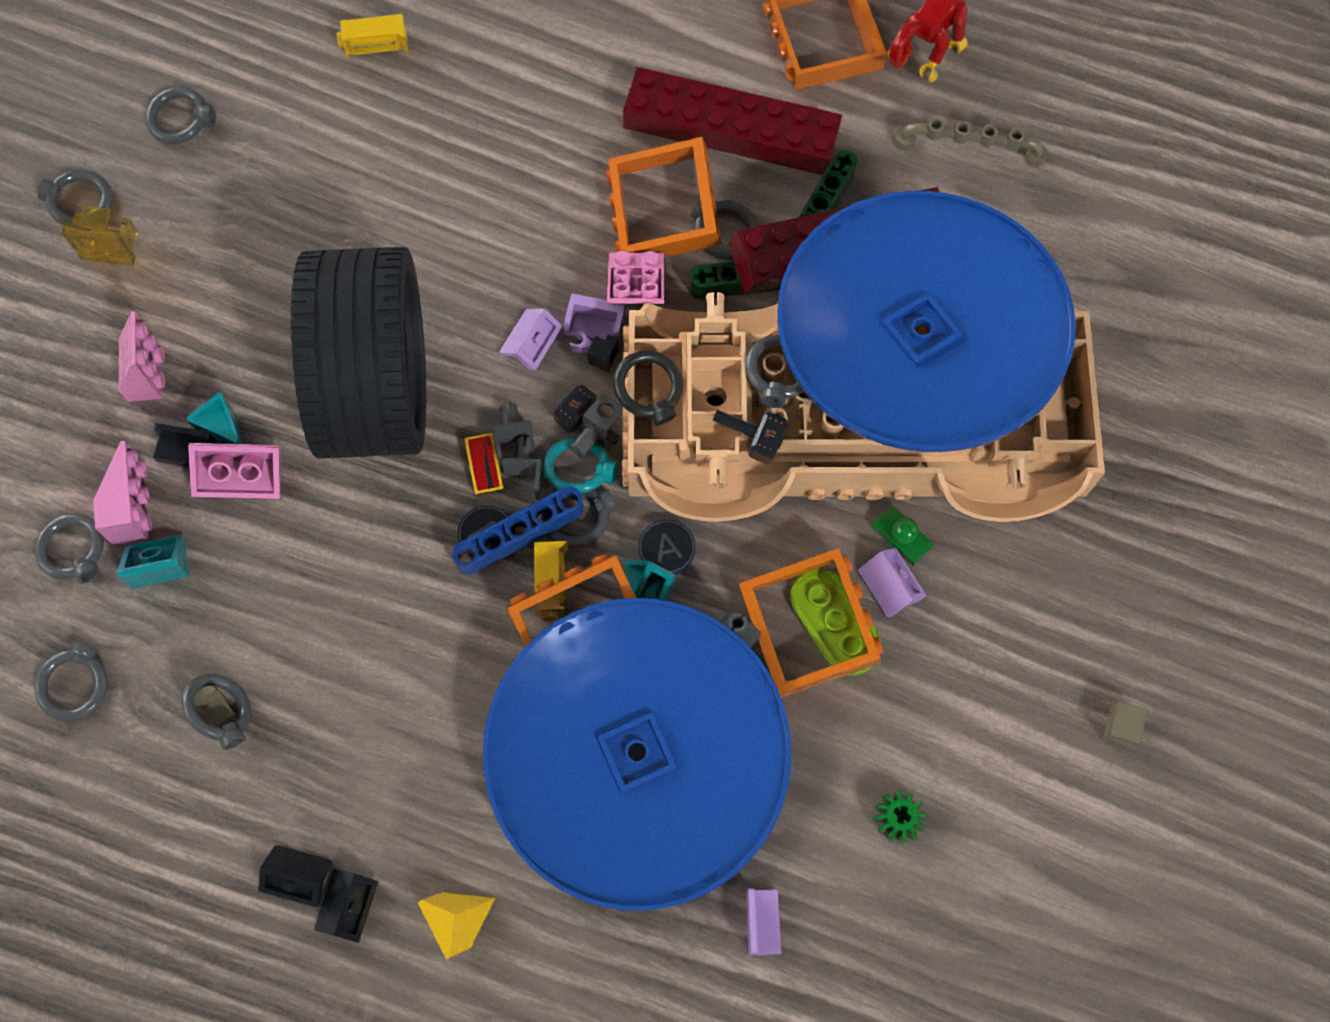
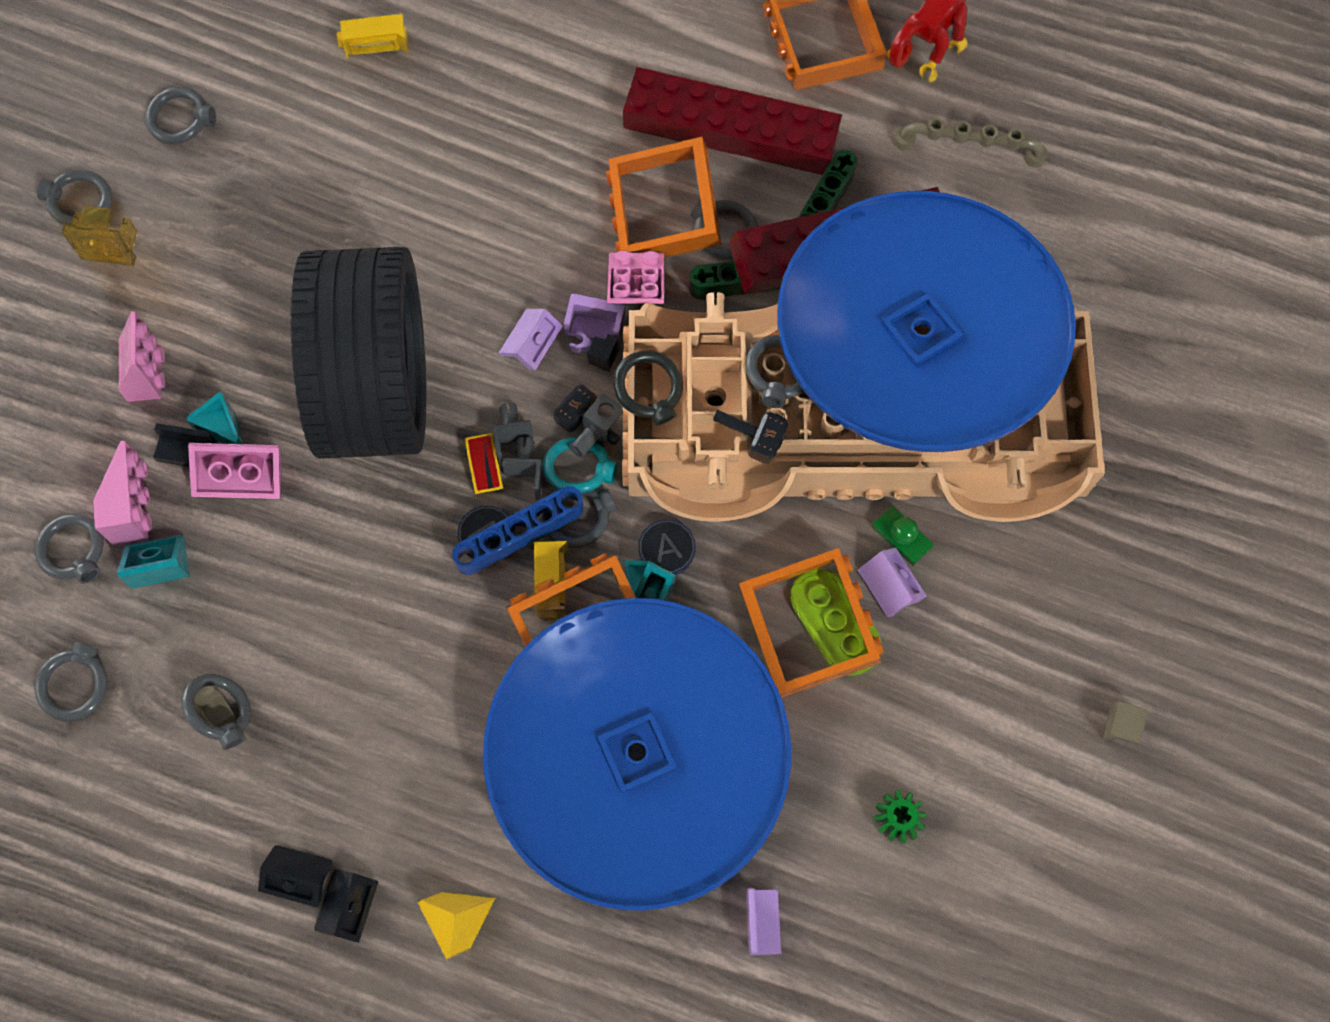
(741, 627): dark grey bracket -> none

